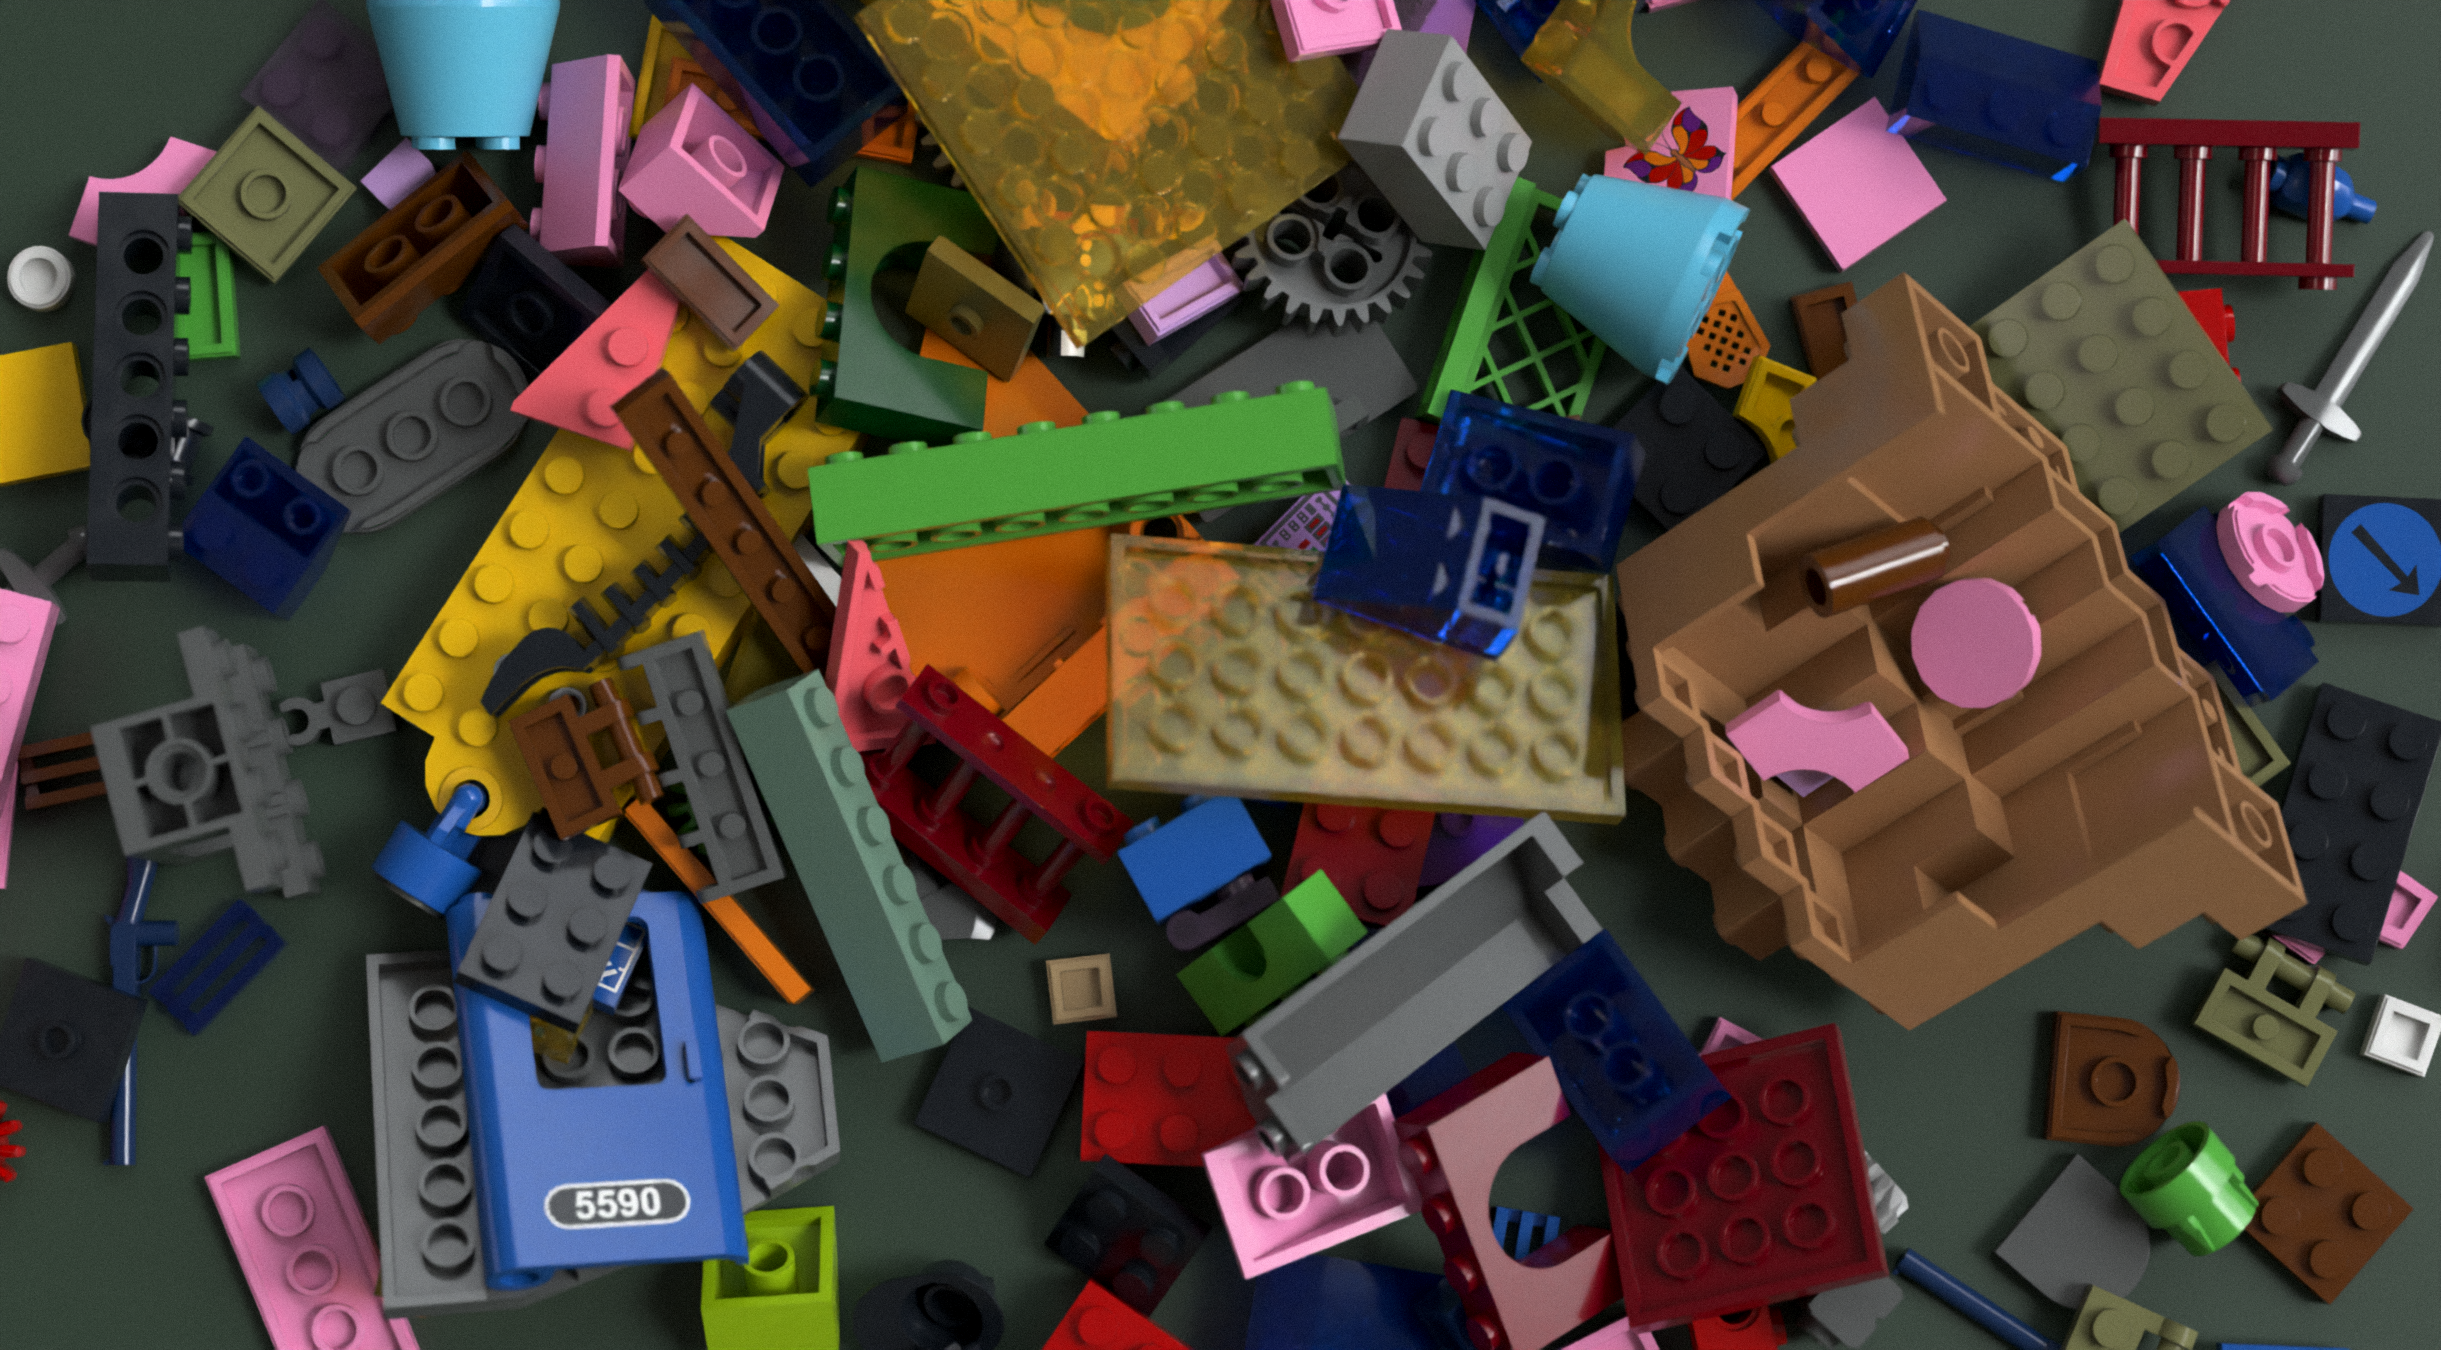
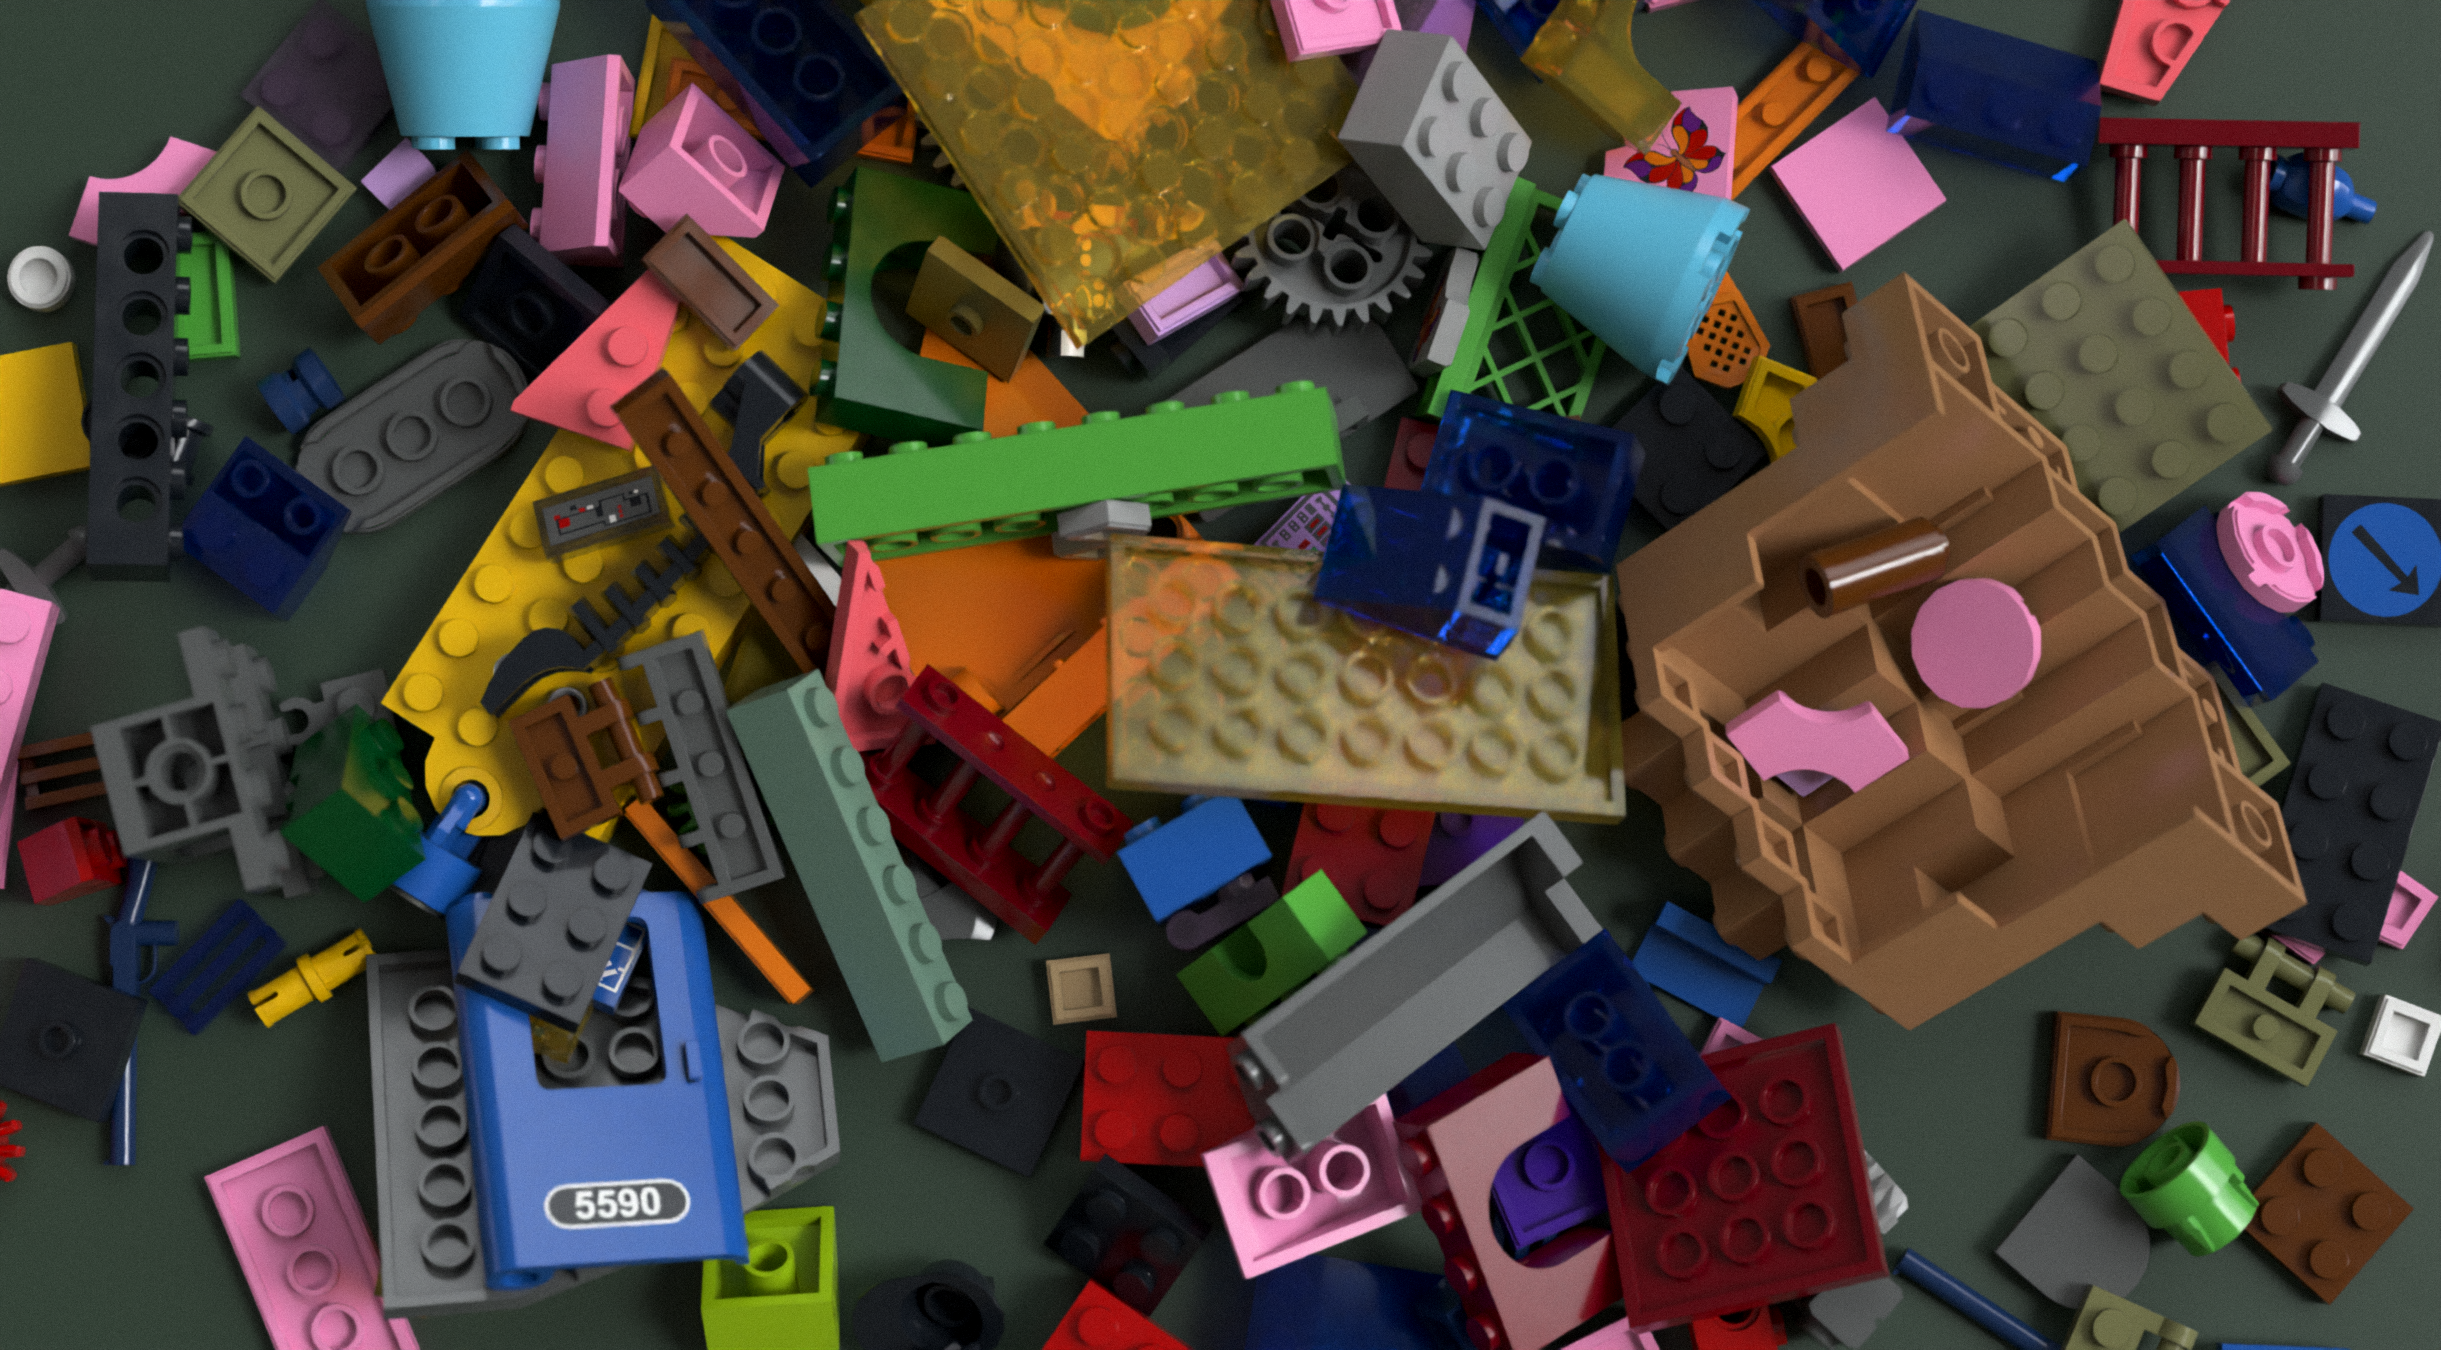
(72, 860): none -> red slope
(312, 978): none -> yellow pin
(355, 804): none -> dark green wedge
(603, 514): none -> slope
(1087, 528): none -> light grey tile
(1444, 315): none -> light grey tile
(1549, 1182): none -> dark purple plate
(1699, 967): none -> blue panel

